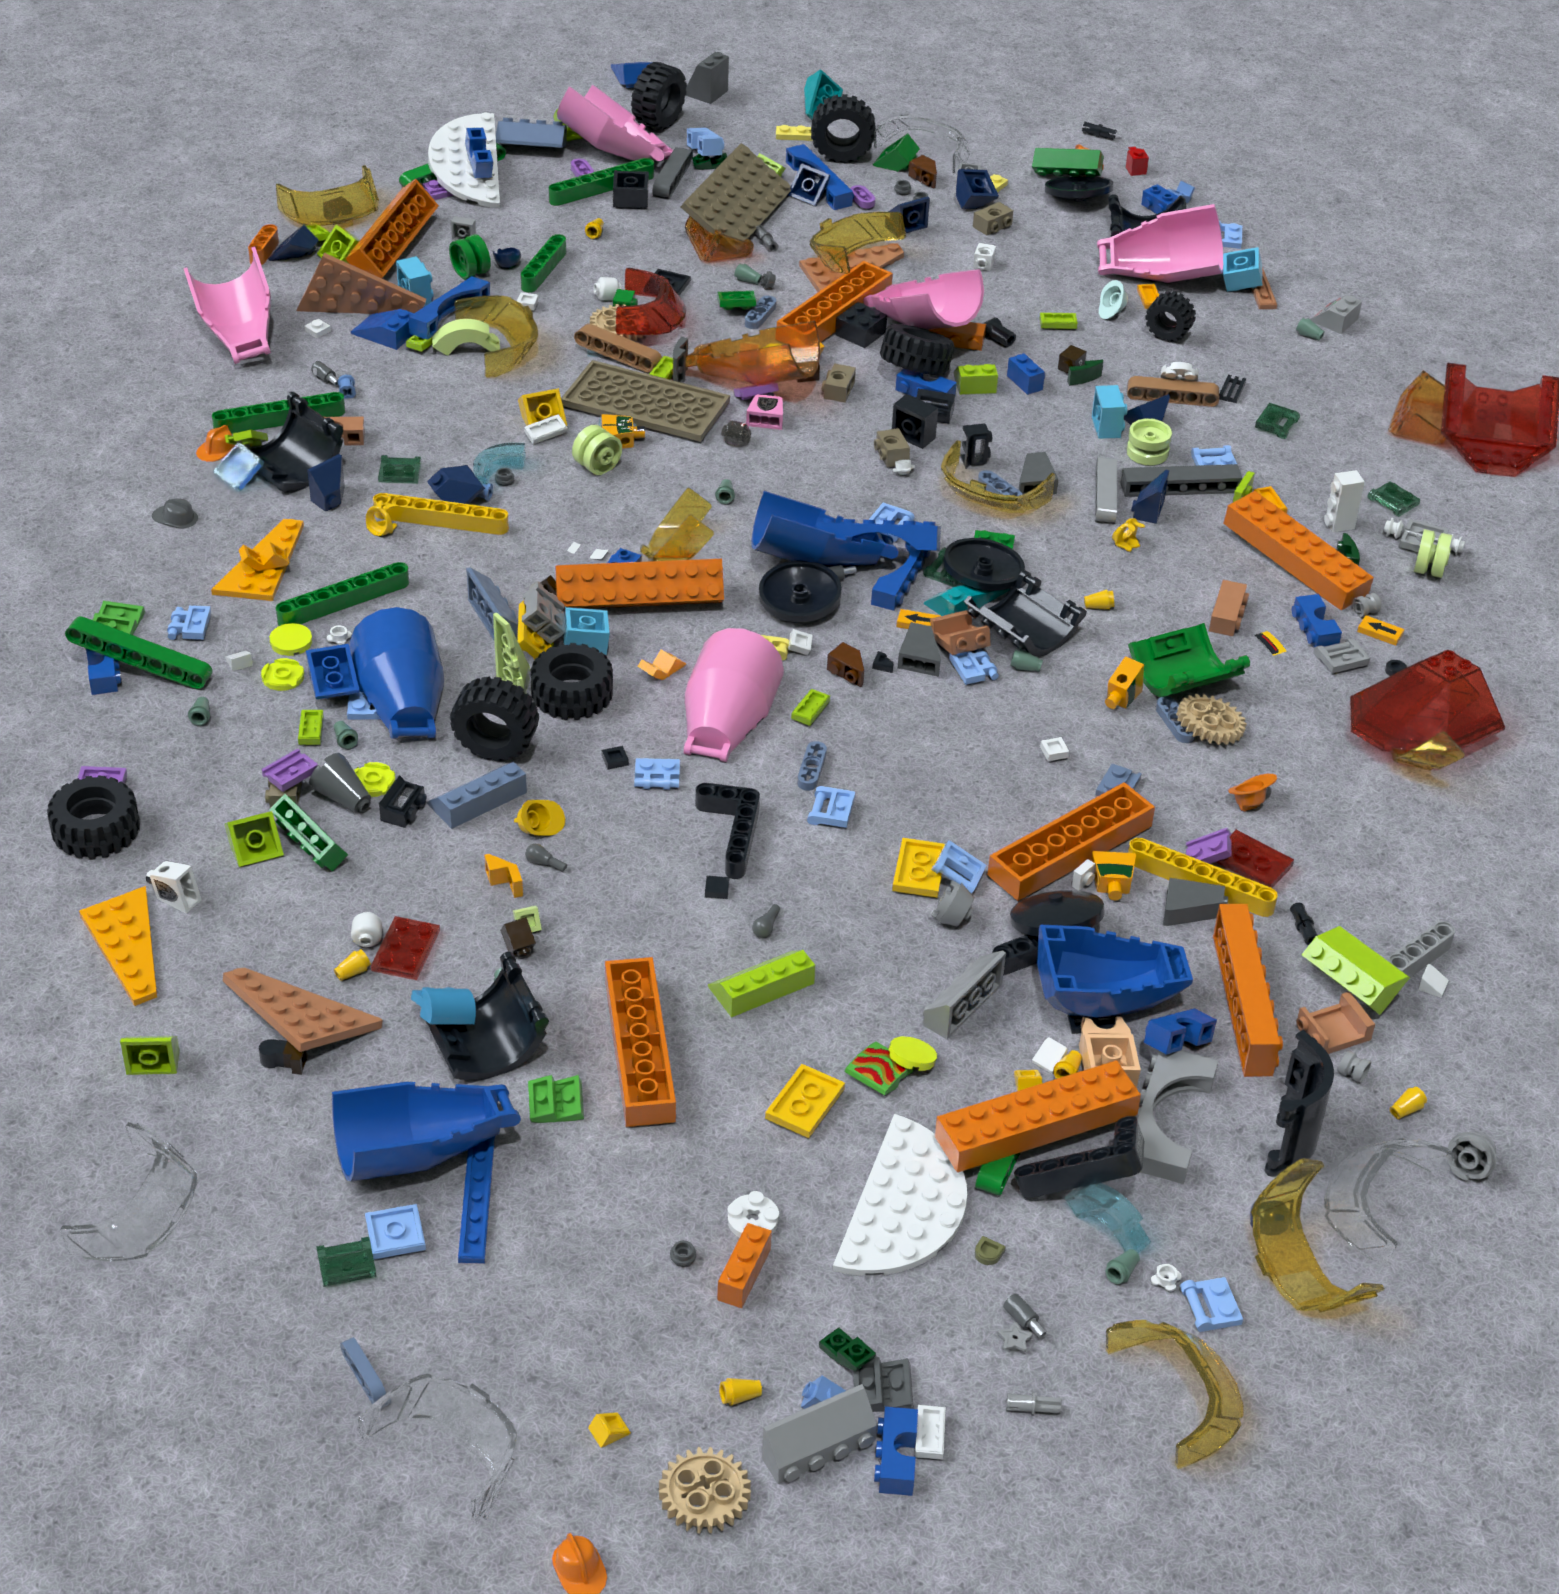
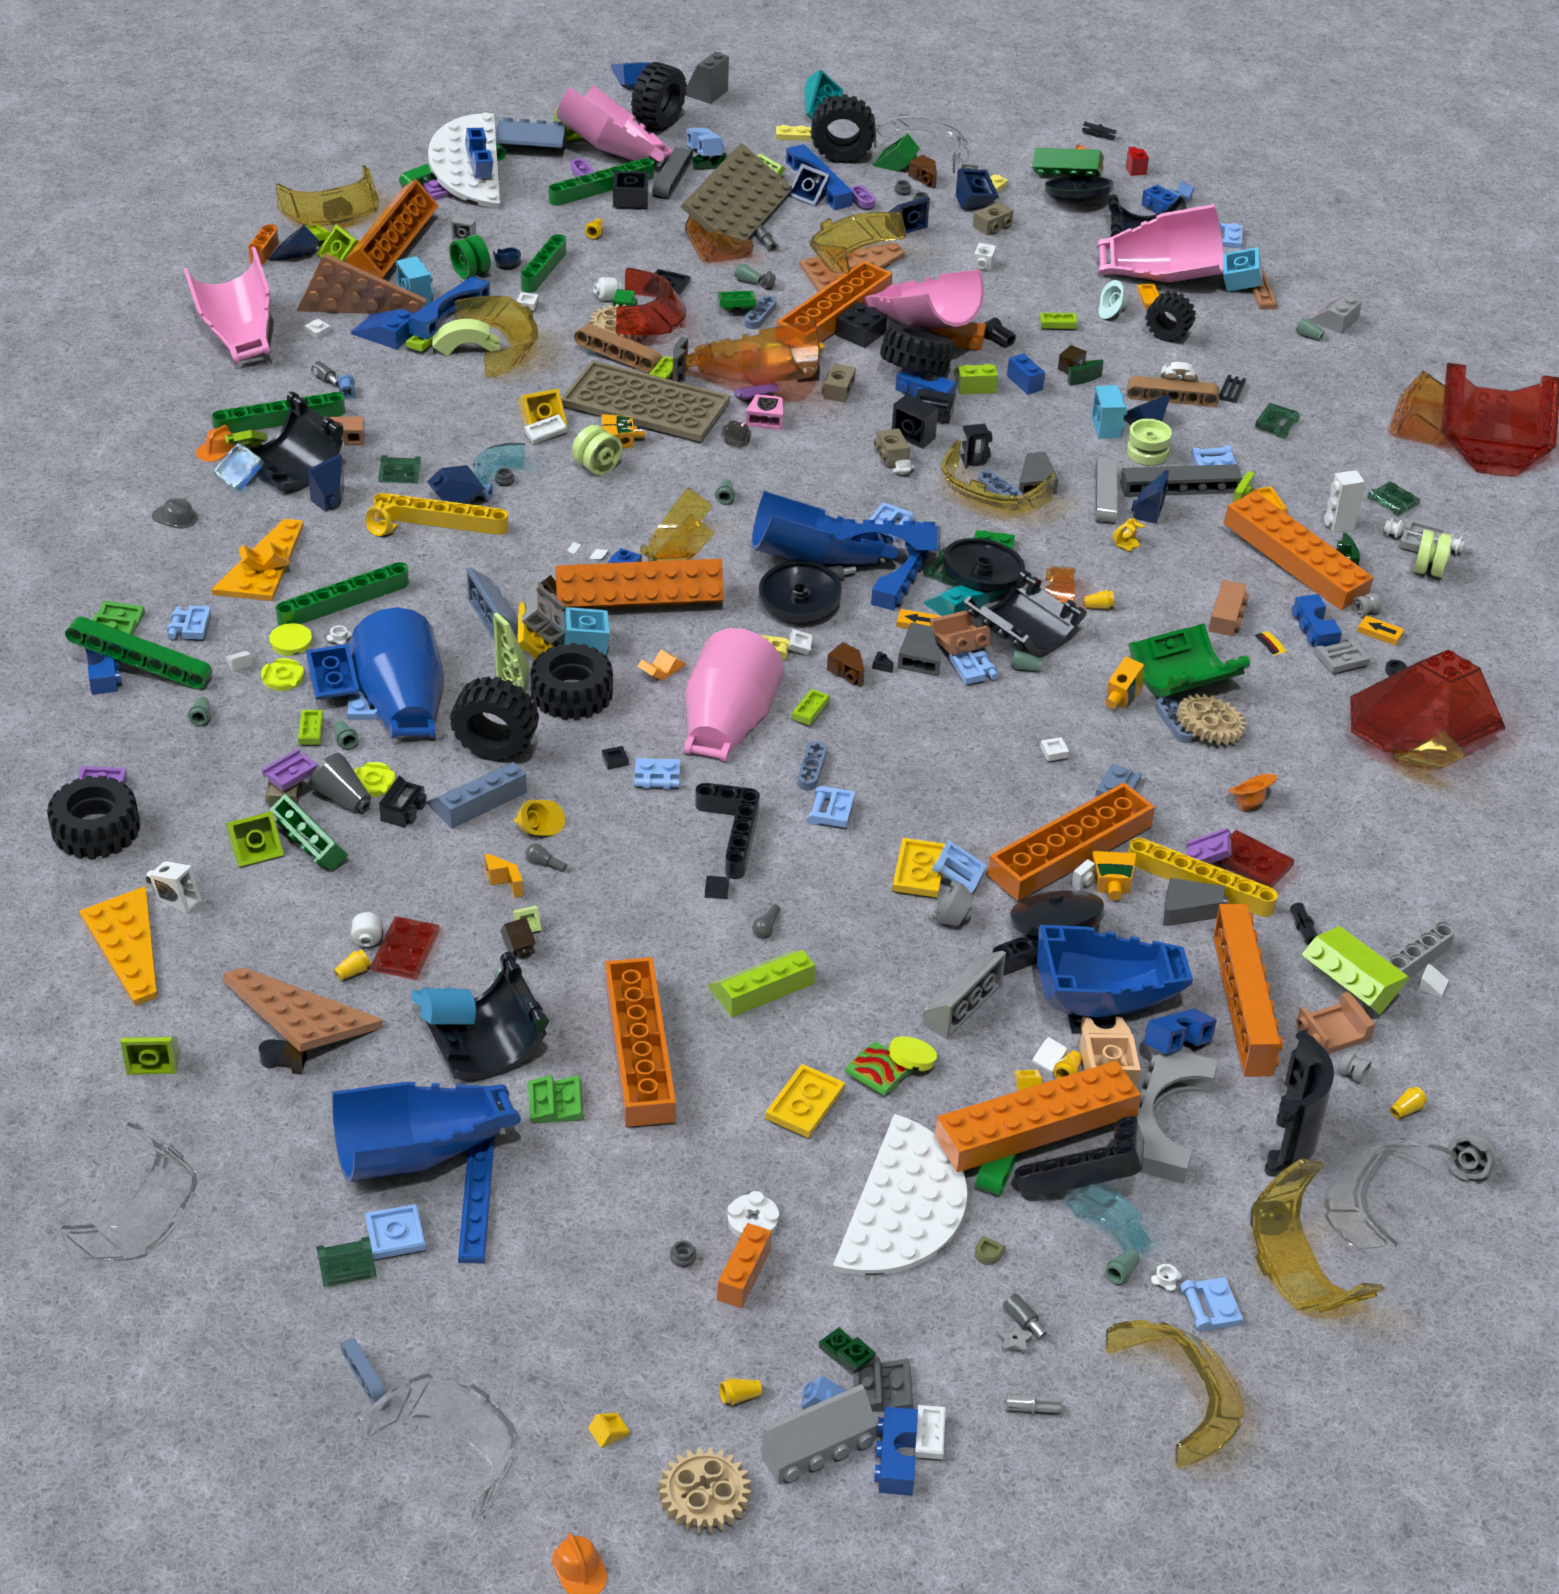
(1061, 582): none -> clear orange brick

